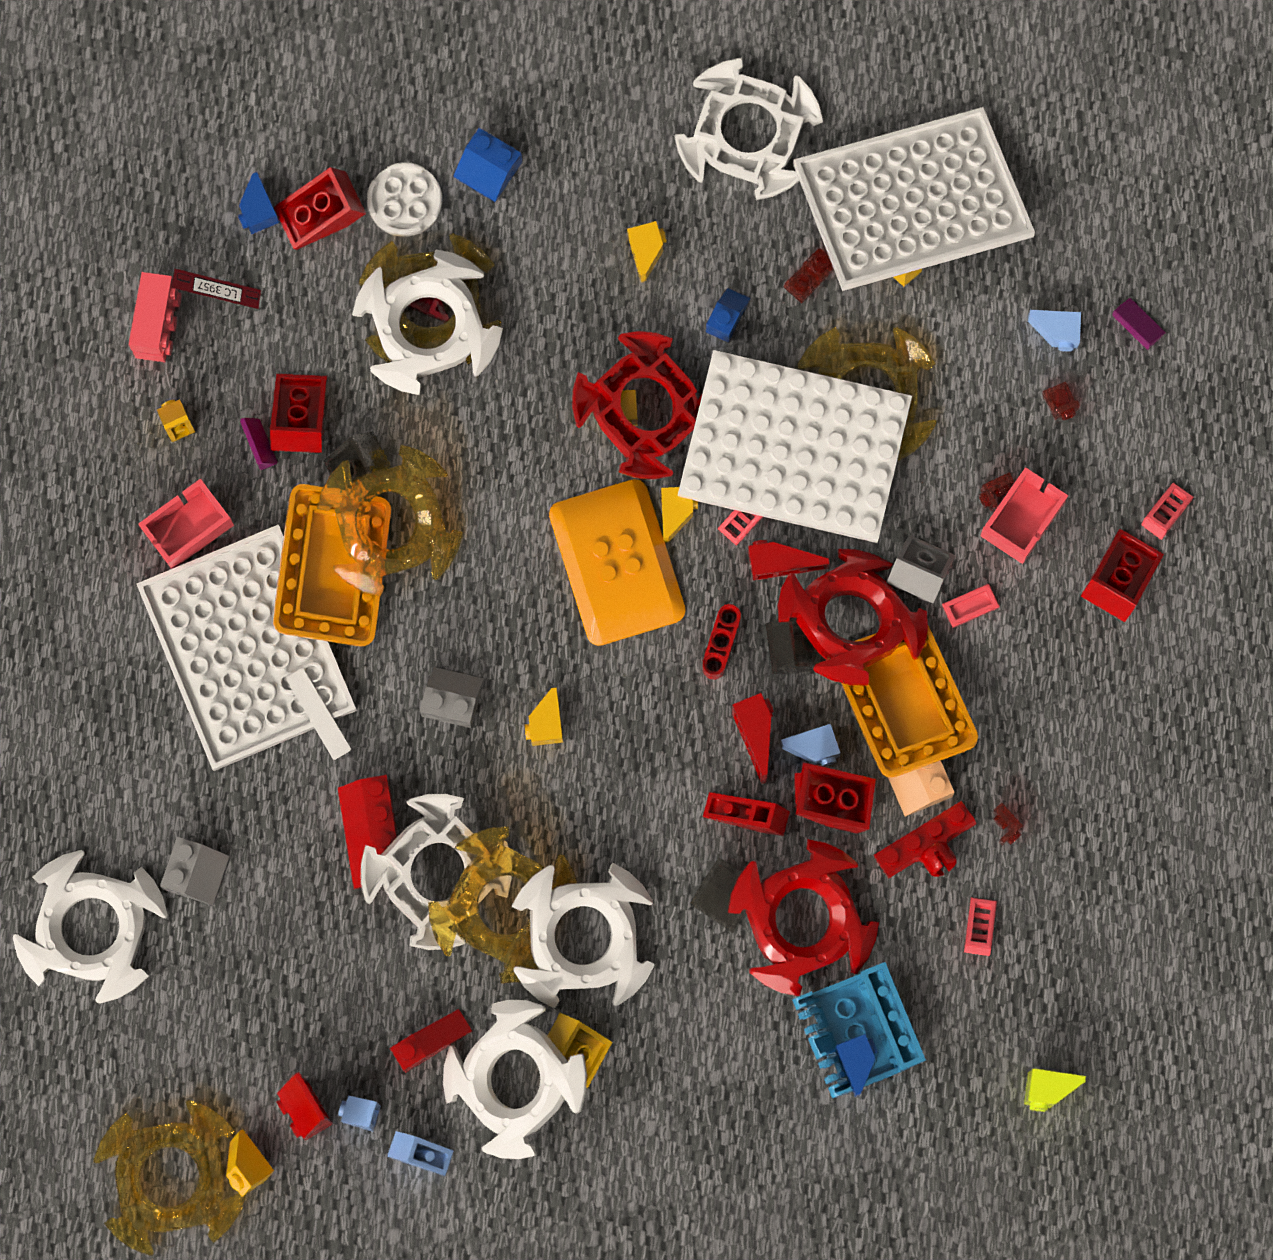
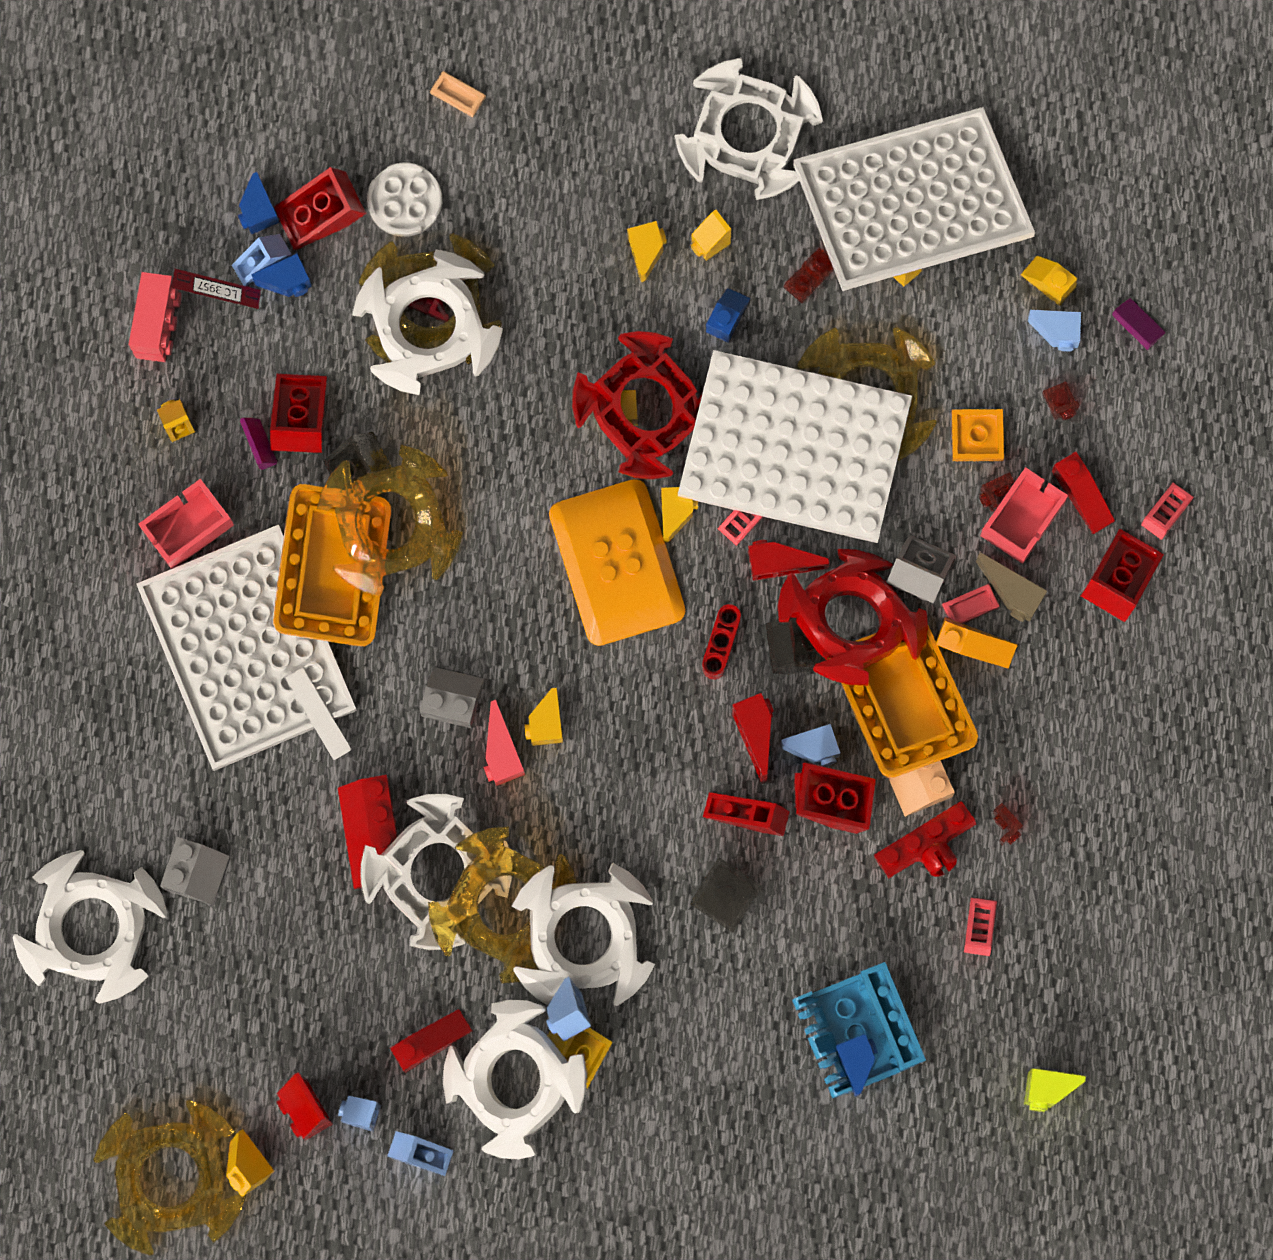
(259, 255): none -> light blue slope
(284, 277): none -> blue slope
(458, 94): none -> light nougat tile
(487, 164): blue slope -> none
(500, 751): none -> coral slope
(567, 1011): none -> light blue slope
(711, 236): none -> yellow slope
(844, 929): red piece -> none
(975, 643): none -> light orange slope
(977, 435): none -> light orange plate
(1015, 591): none -> dark tan slope
(1050, 279): none -> yellow slope
(1083, 492): none -> red slope

